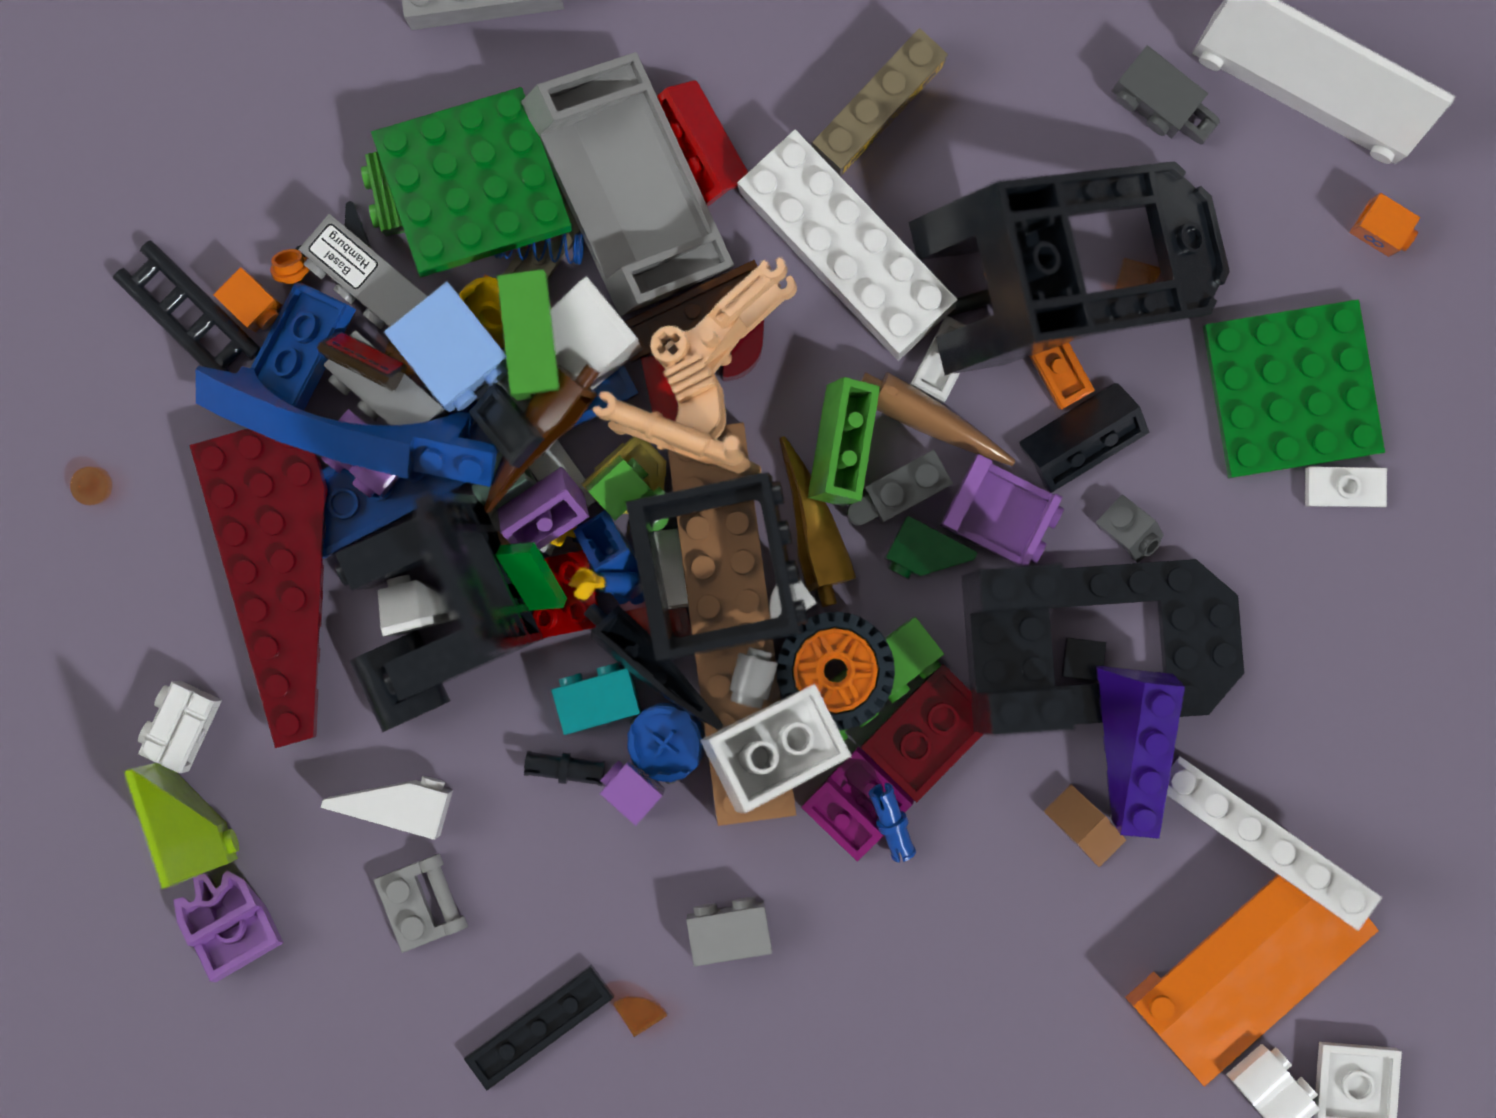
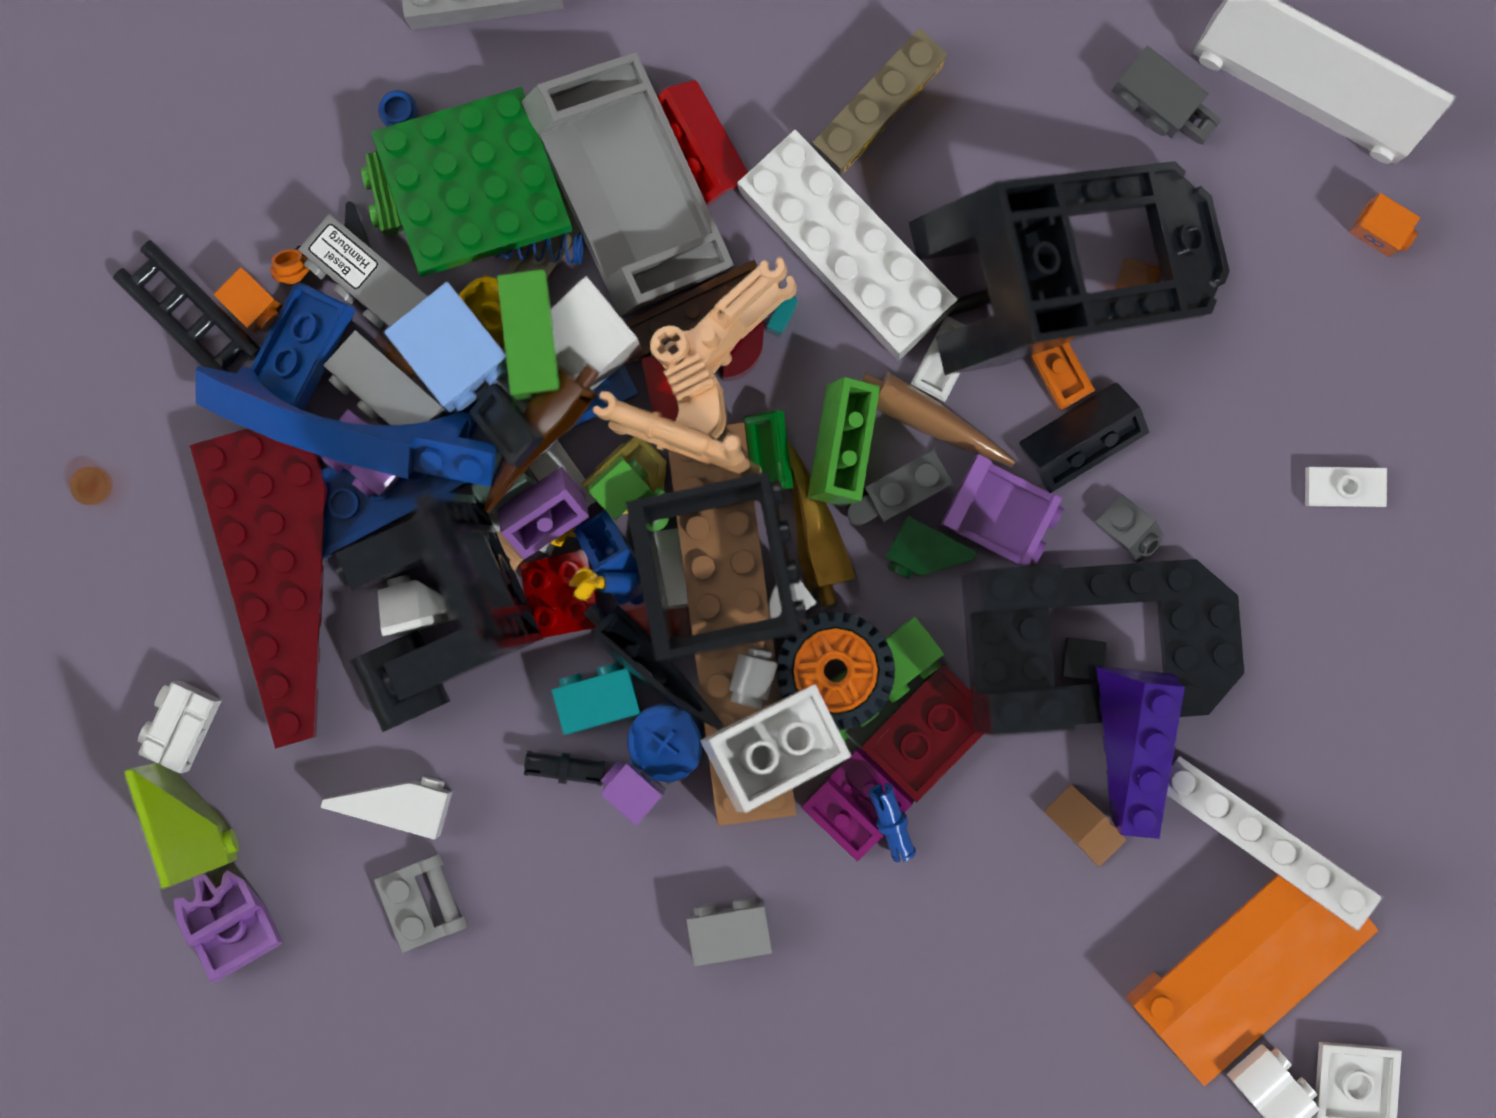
(363, 360): slope -> none
(397, 107): none -> blue plate
(531, 576): green tile -> none
(539, 1027): black tile -> none
(639, 1013): clear orange tile -> none
(769, 445): none -> green tile
(782, 316): none -> teal tile
(1293, 388): green plate -> none

